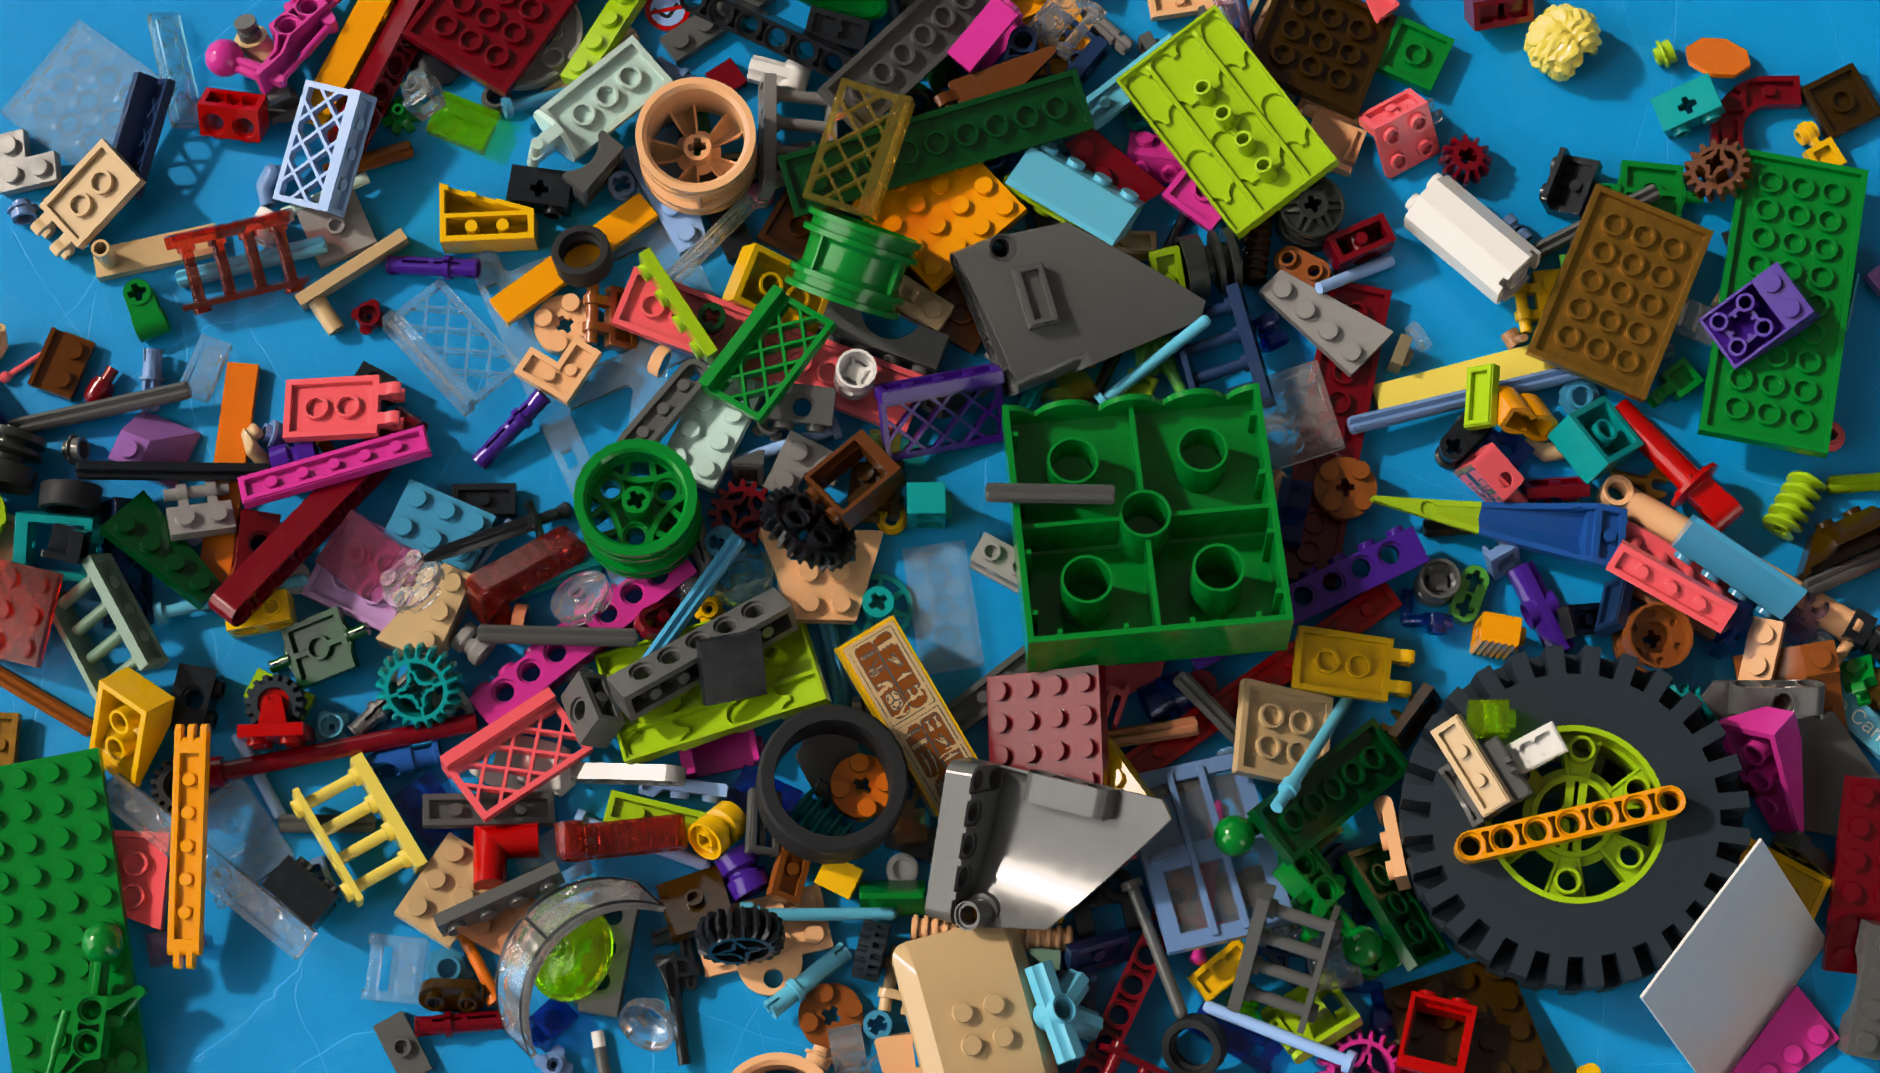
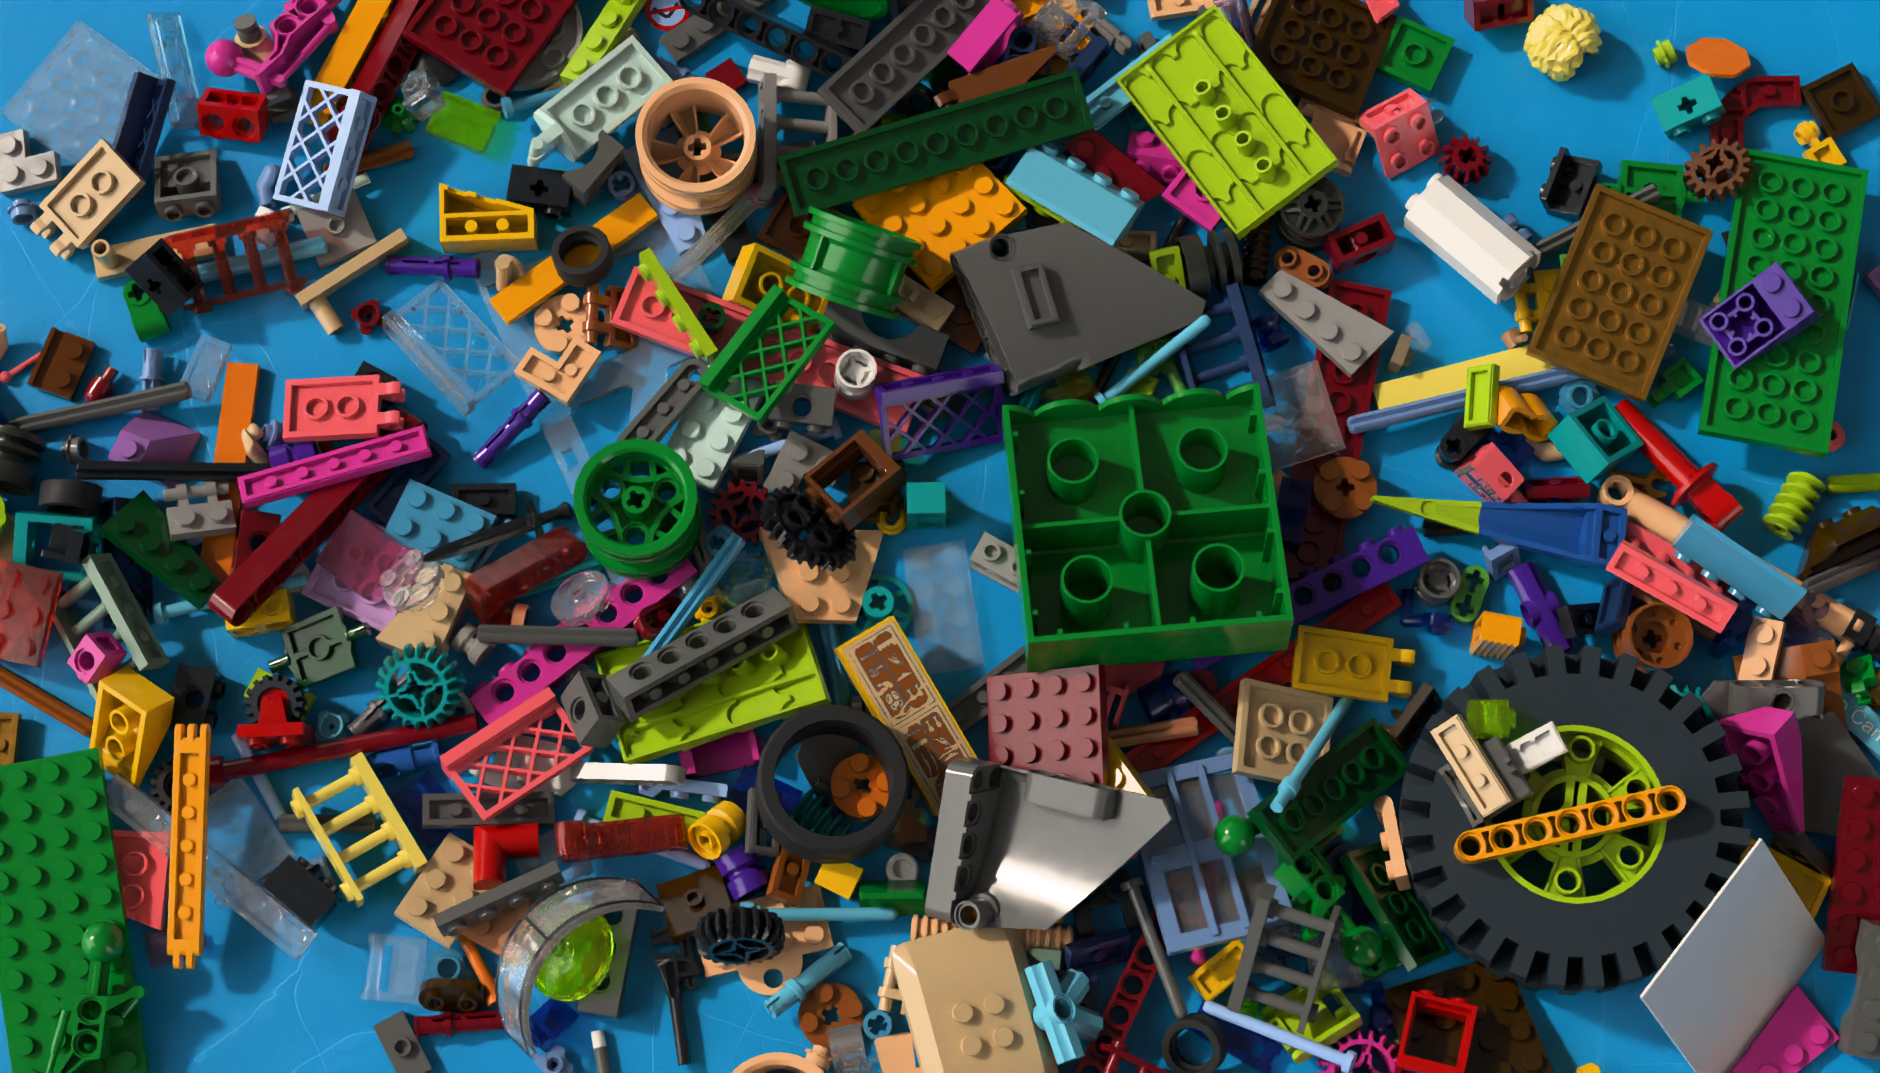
(96, 657): none -> dark pink brick
(165, 277): none -> black brick
(187, 185): none -> dark grey plate
(422, 471): none -> dark blue plate
(507, 269): none -> tan plate
(645, 1029): clear piece -> none
(659, 361): light nougat tile -> none
(731, 667): black tile -> none
(871, 950): black wheel -> none
(885, 156): clear yellow fence -> none
(1050, 493): dark grey axle -> none
(1354, 274): light blue bar -> none

